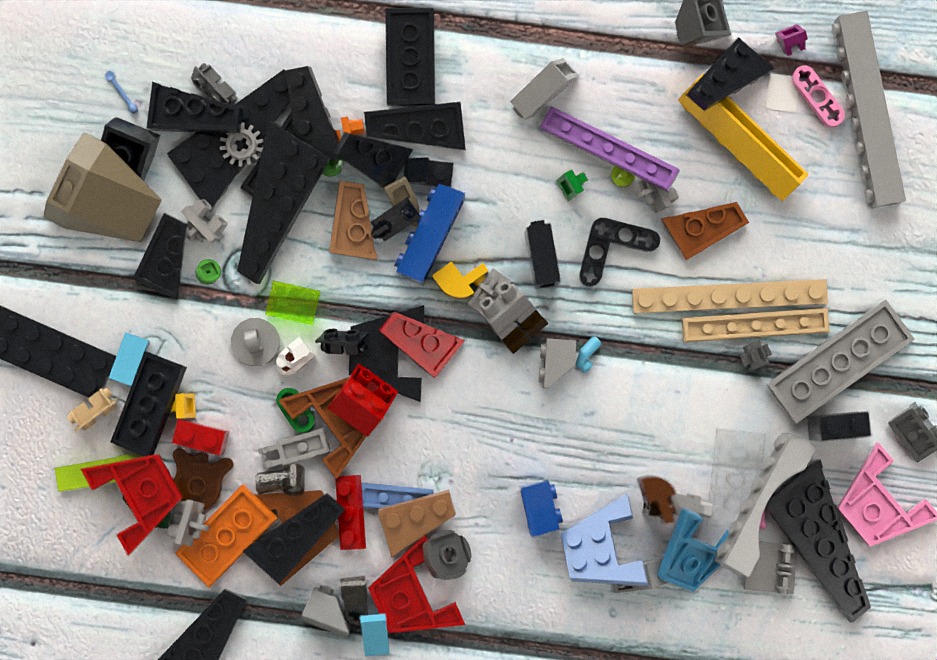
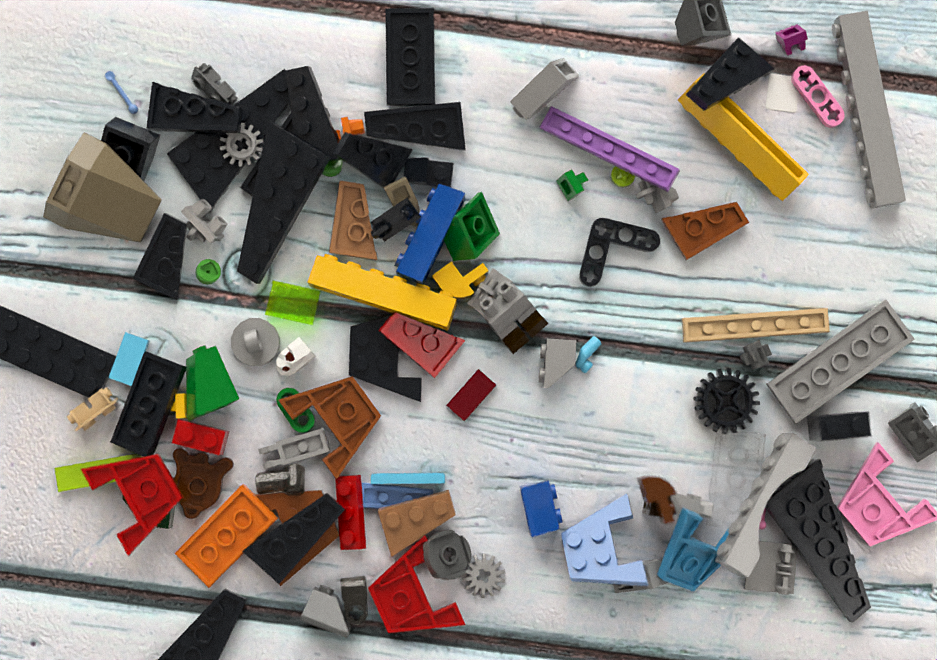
(191, 522): light grey hips -> none
(207, 383): none -> green slope
(334, 340): black hinge -> none
(363, 400): red slope -> none
(375, 635): medium azure tile -> none
(382, 292): none -> yellow brick
(407, 478): none -> medium azure tile
(471, 230): none -> green slope
(471, 395): none -> dark red tile
(493, 579): none -> light grey gear
(542, 254): black brick -> none
(729, 296): tan plate -> none
(743, 414): none -> black gear

